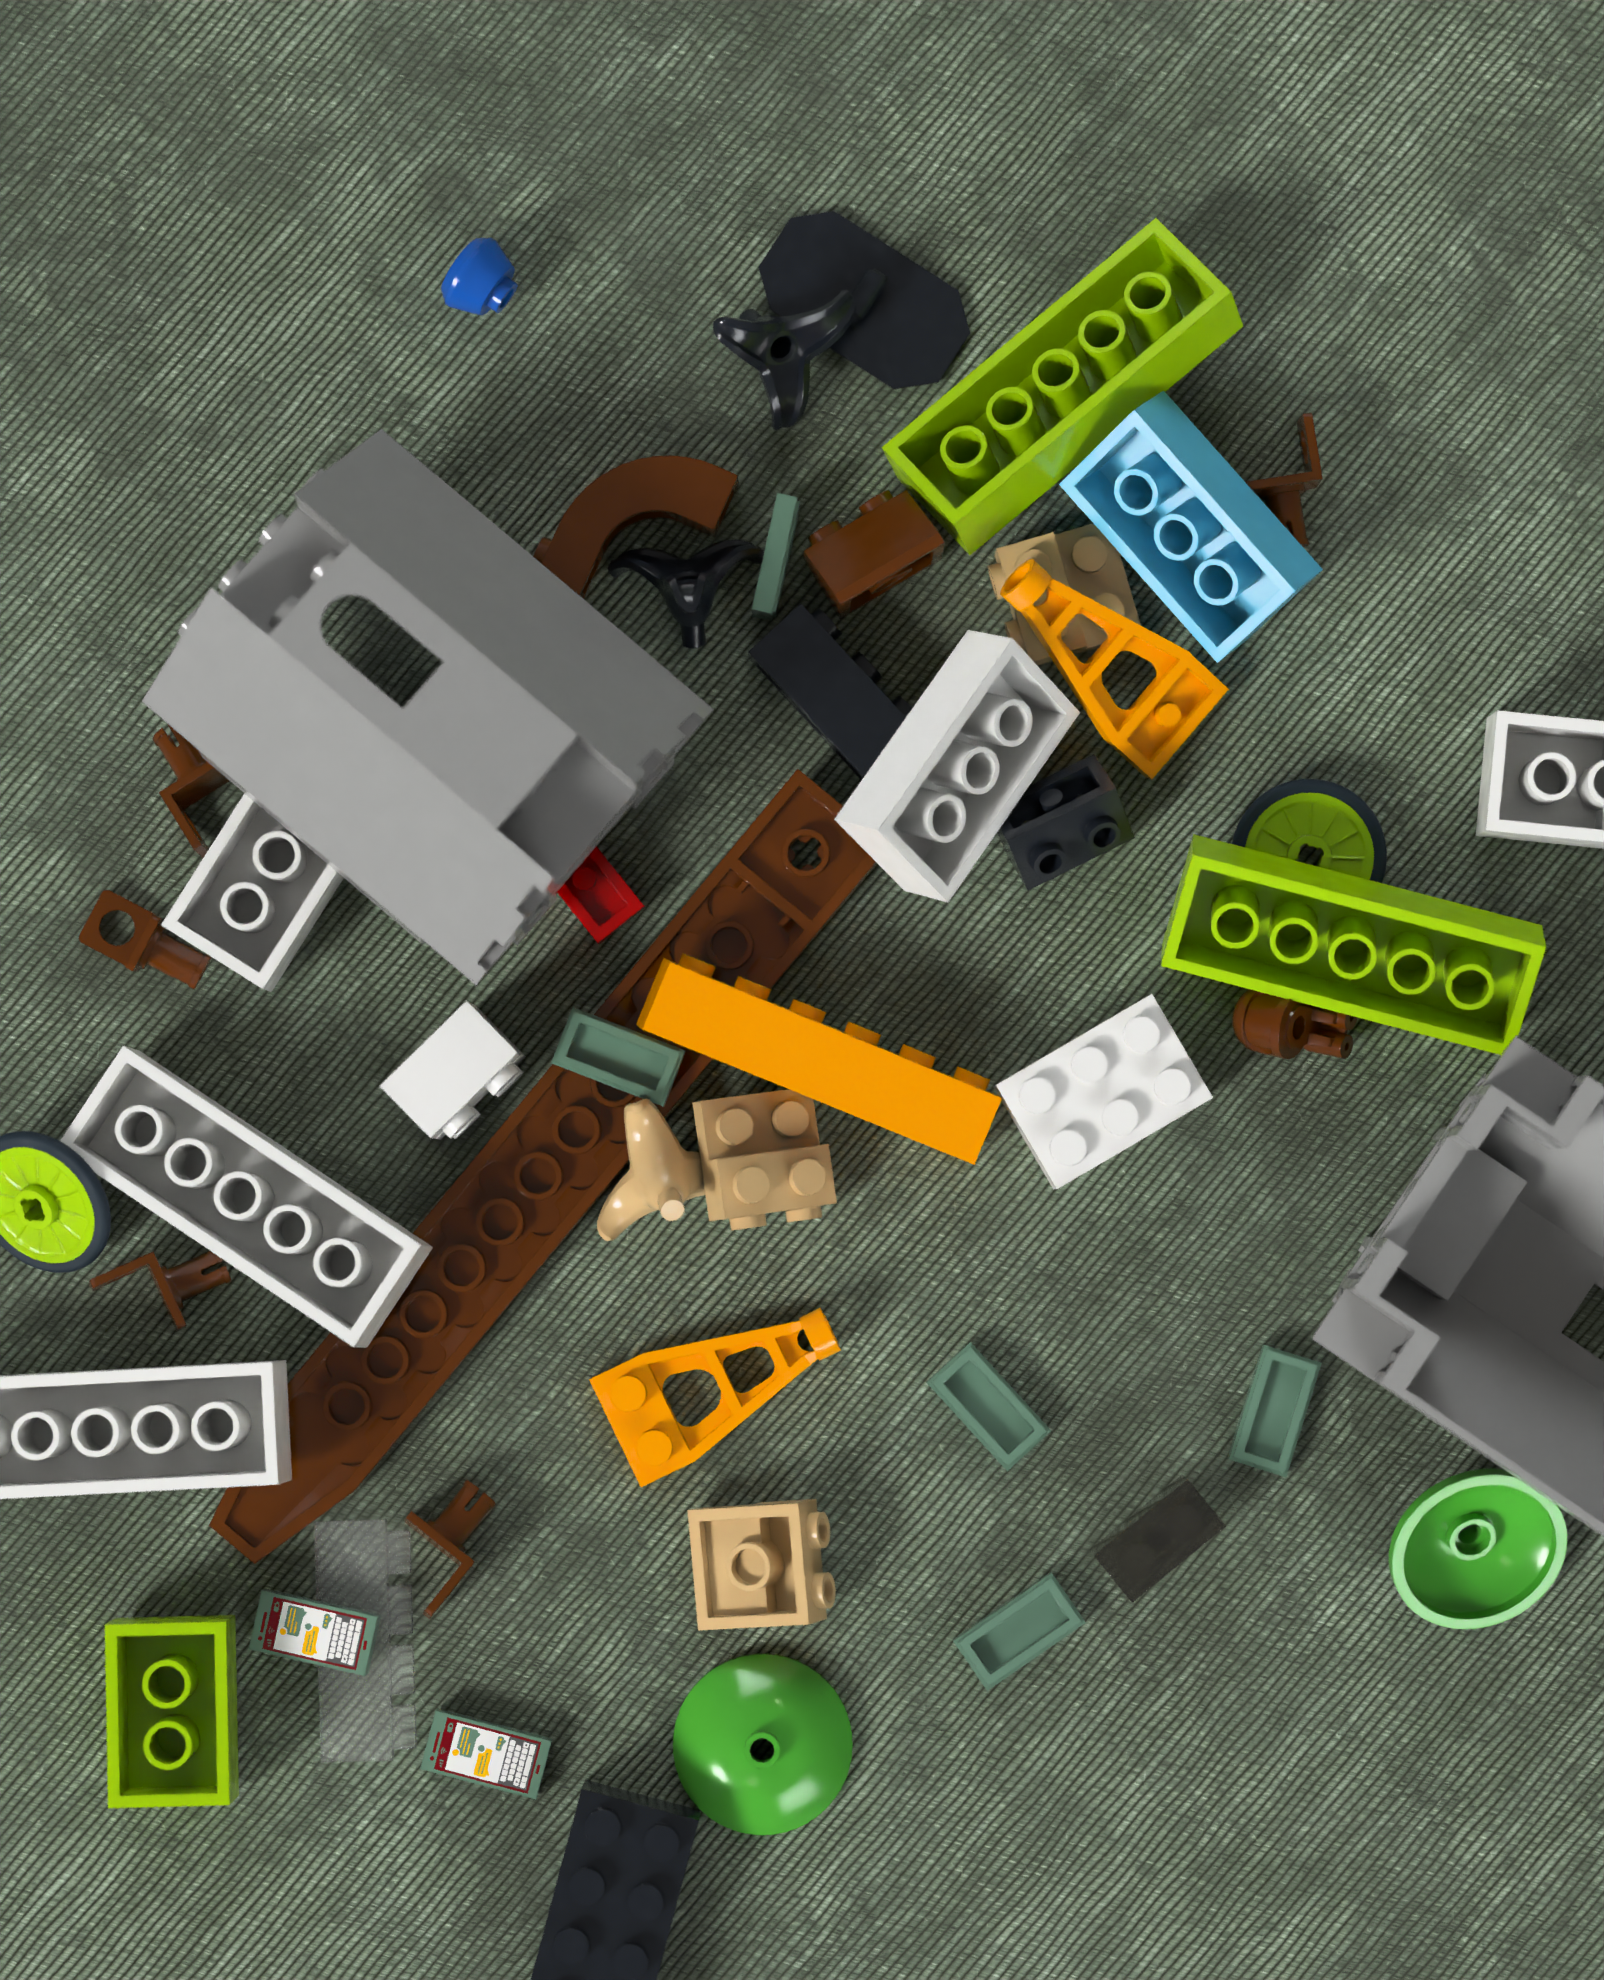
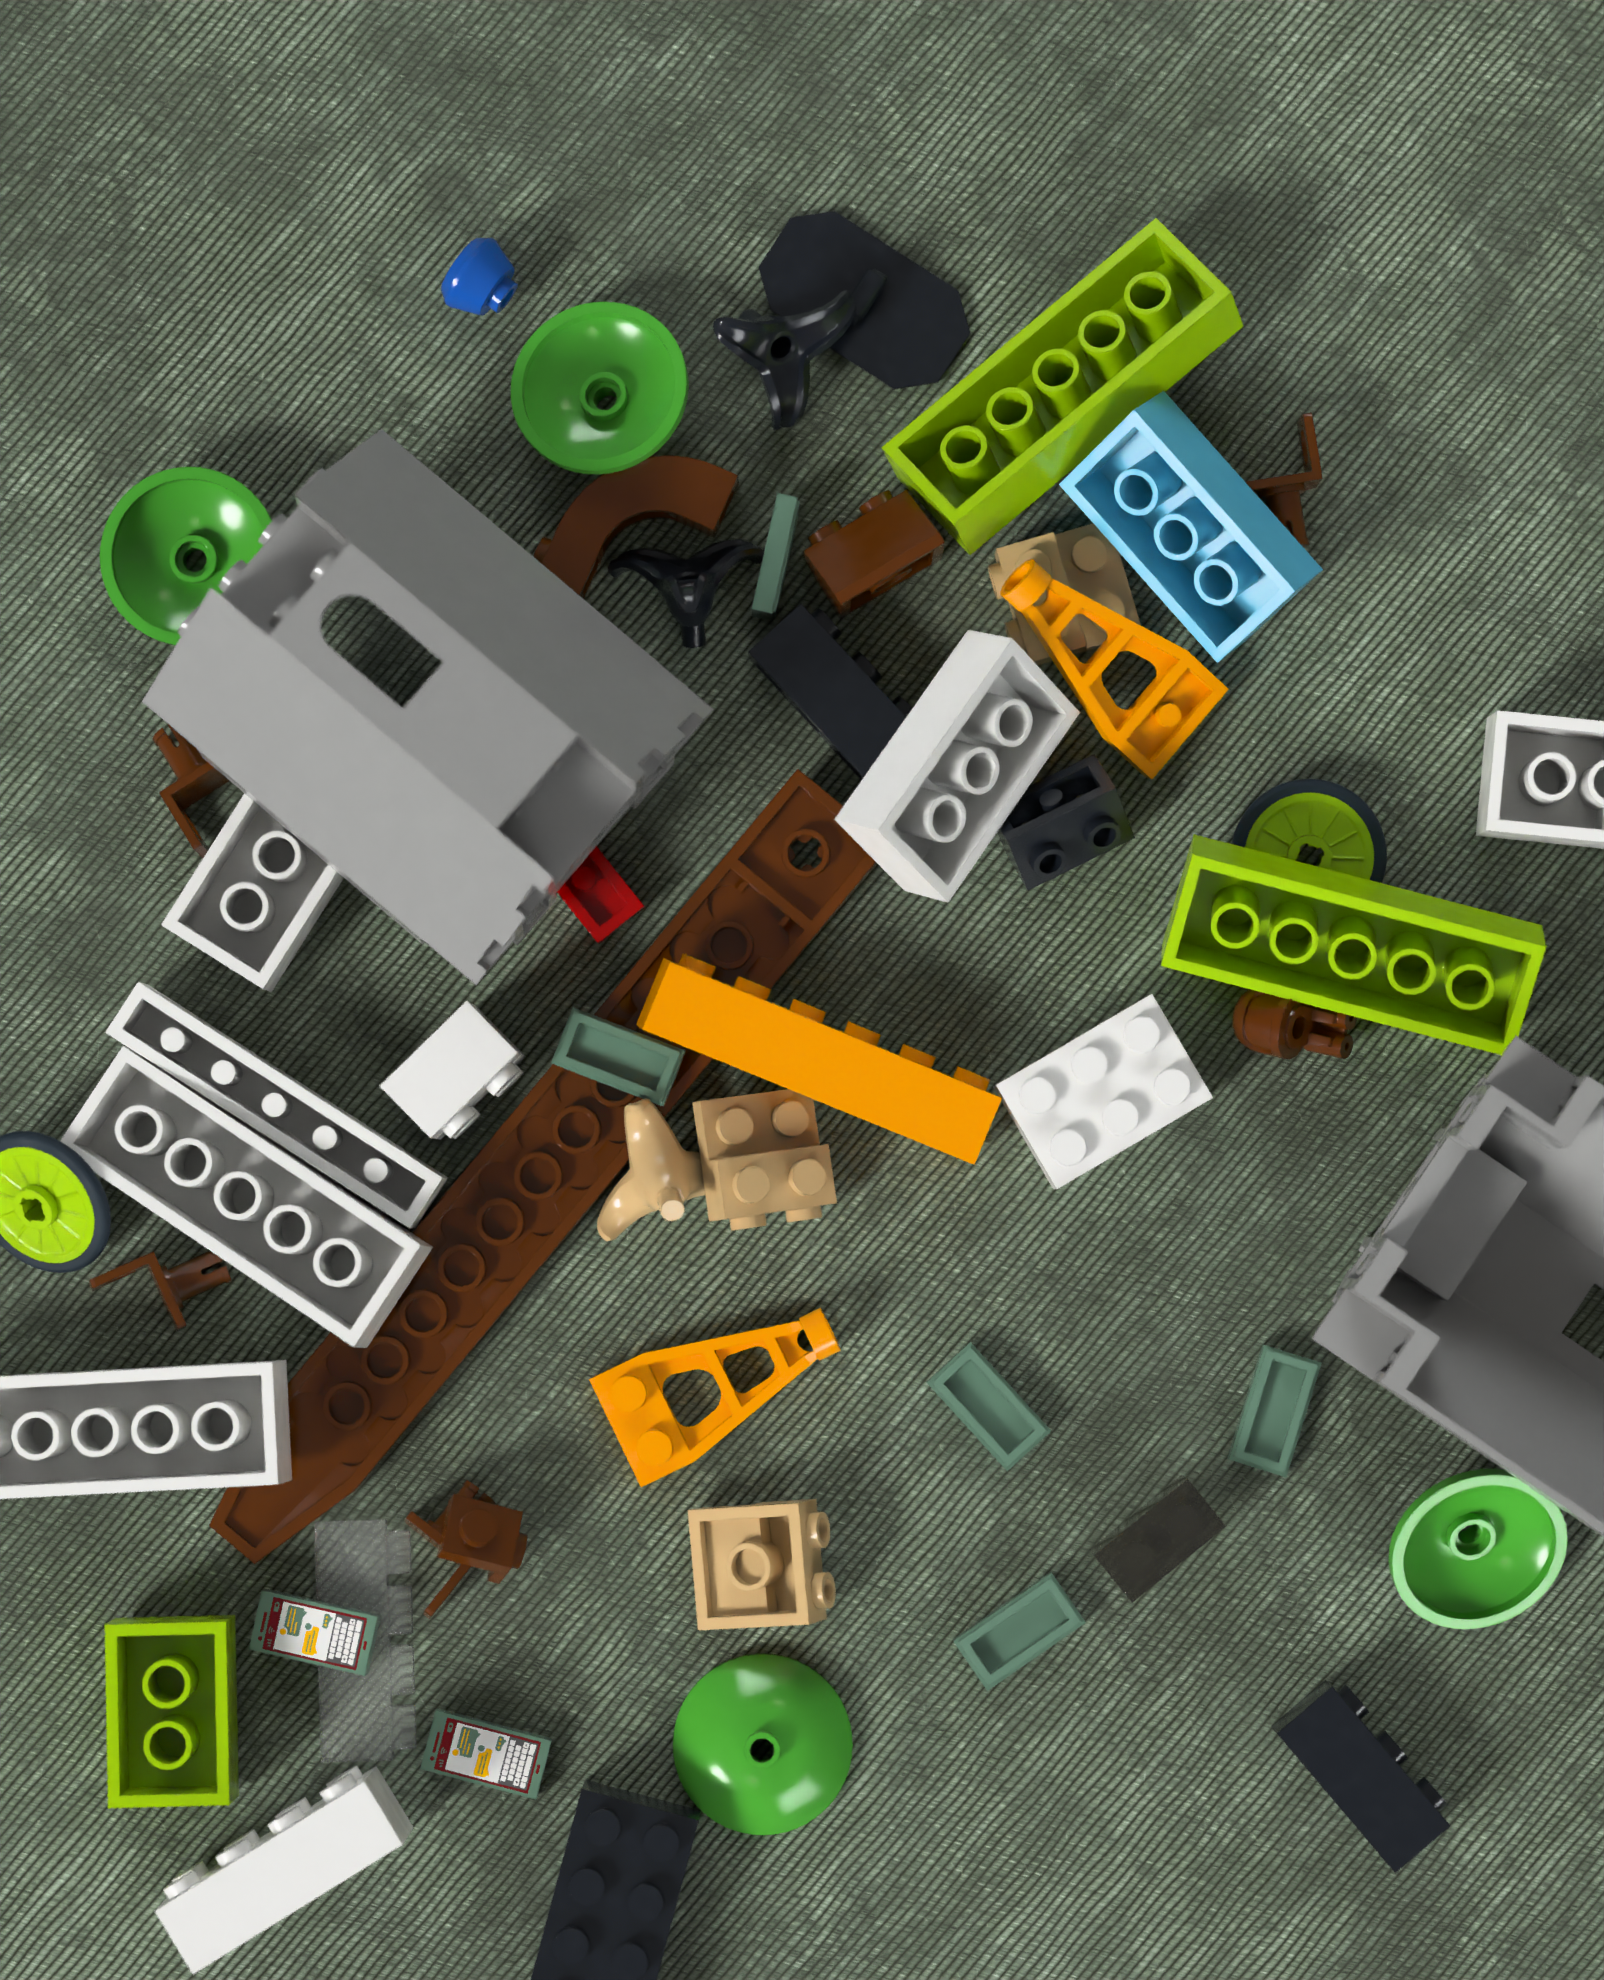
(148, 944): reddish brown bracket -> none
(156, 531): none -> bright green dish
(276, 1105): none -> white brick
(283, 1870): none -> white brick
(482, 1536): none -> reddish brown bracket
(594, 355): none -> bright green dish
(1363, 1773): none -> black brick

